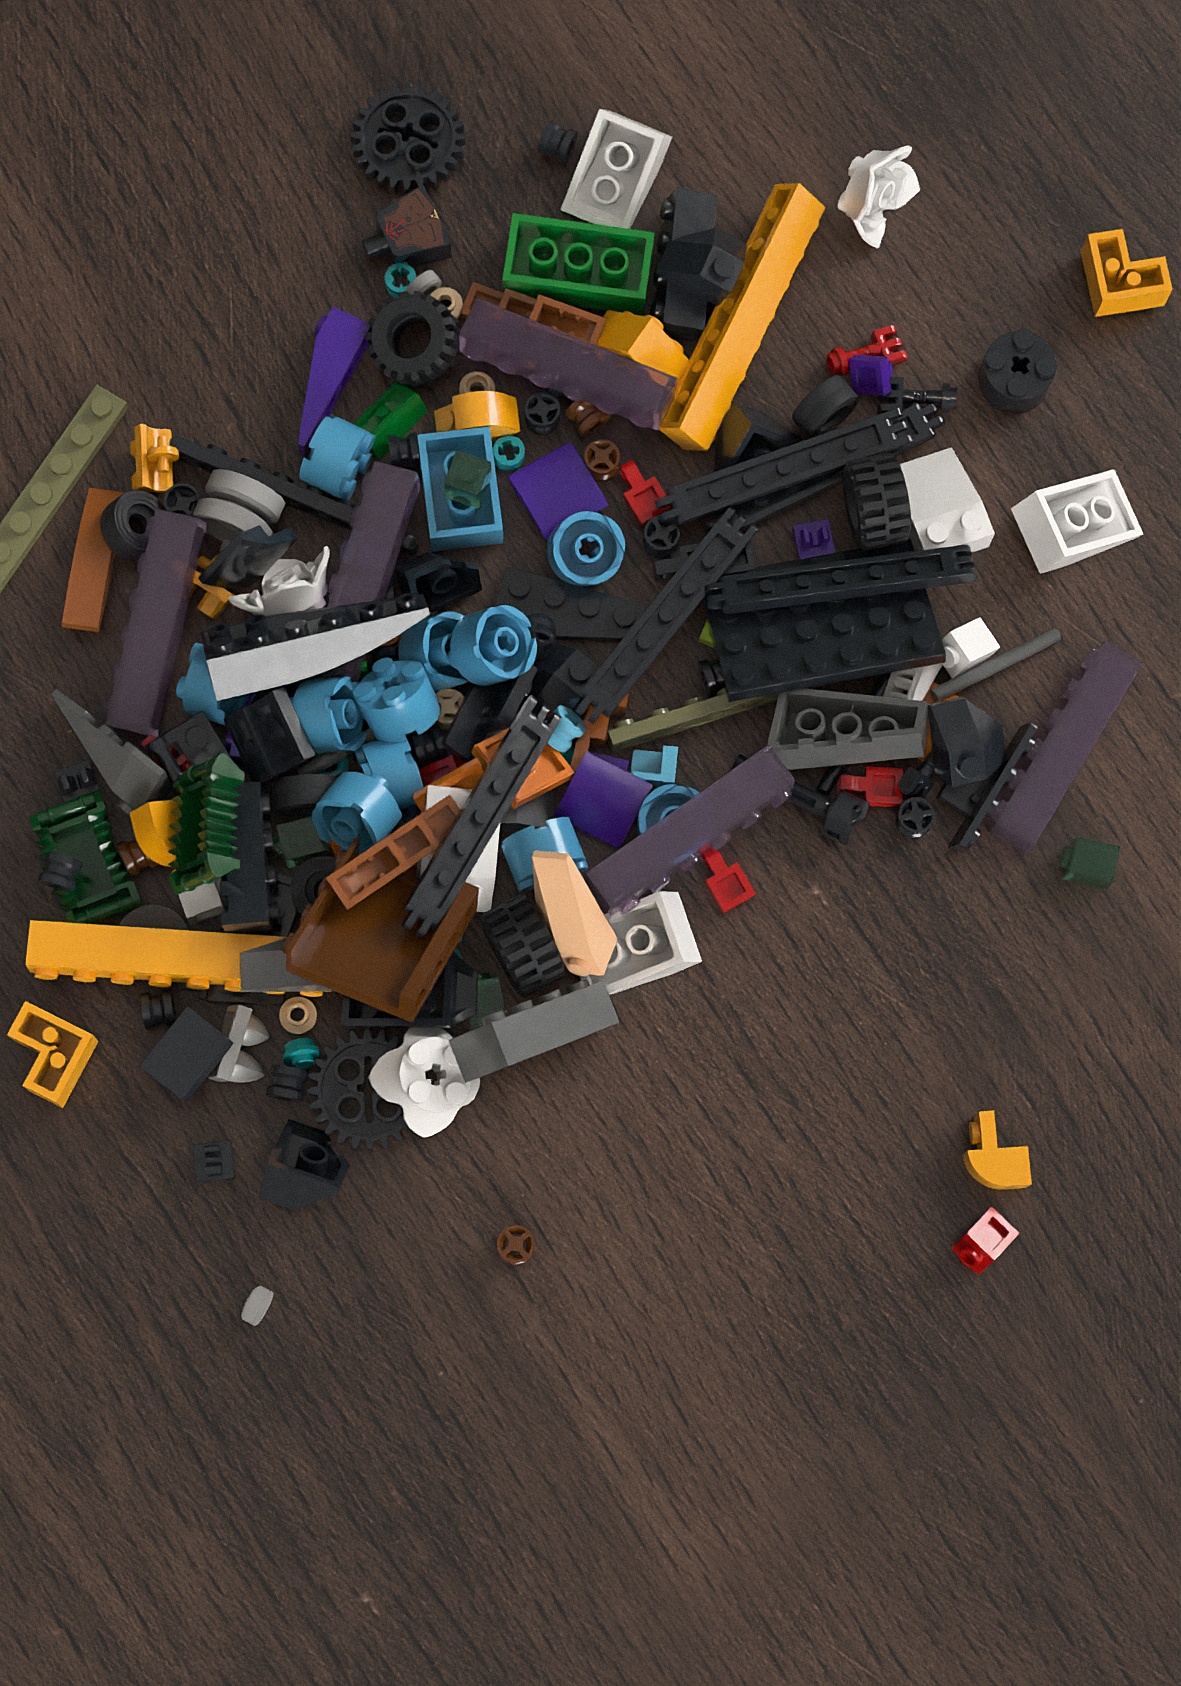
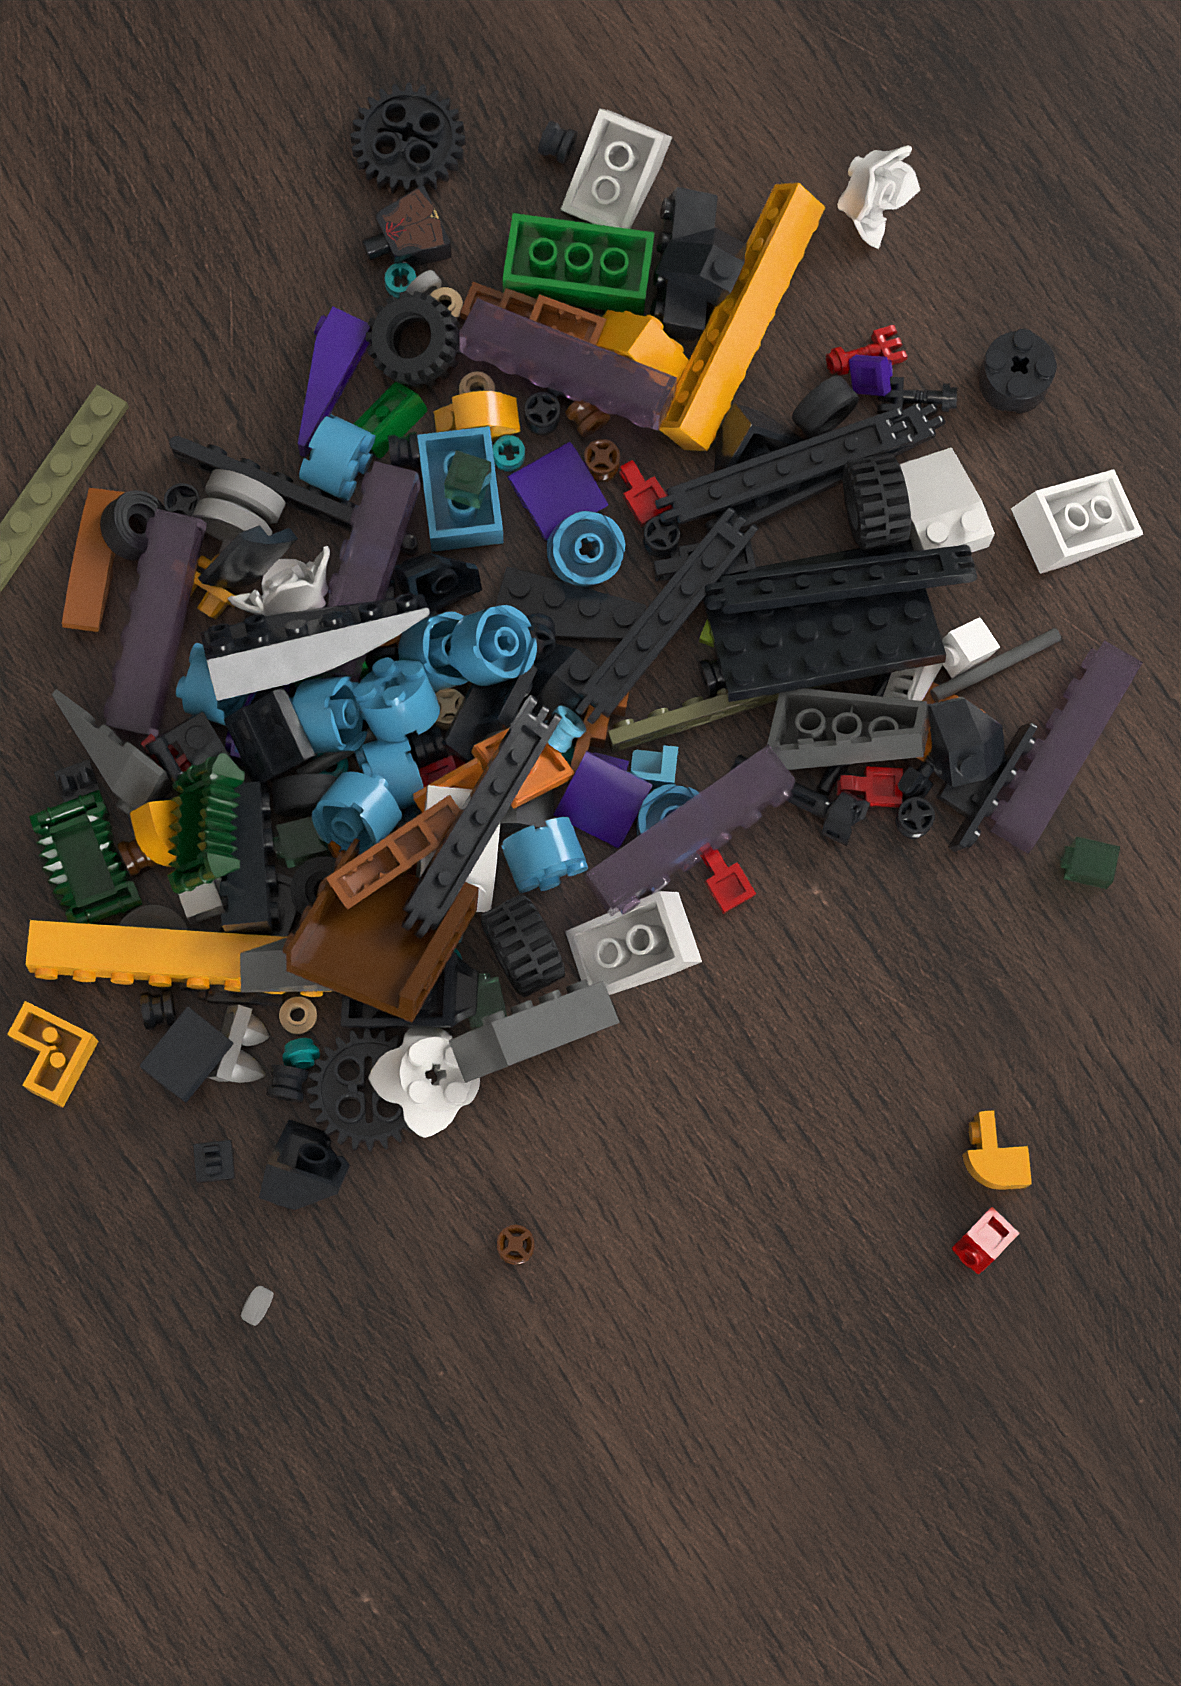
(60, 871): black wheel -> none
(153, 459): light orange hips -> none
(571, 914): light nougat wedge -> none
(813, 539): dark purple tile -> none
(1120, 284): light orange brick -> none

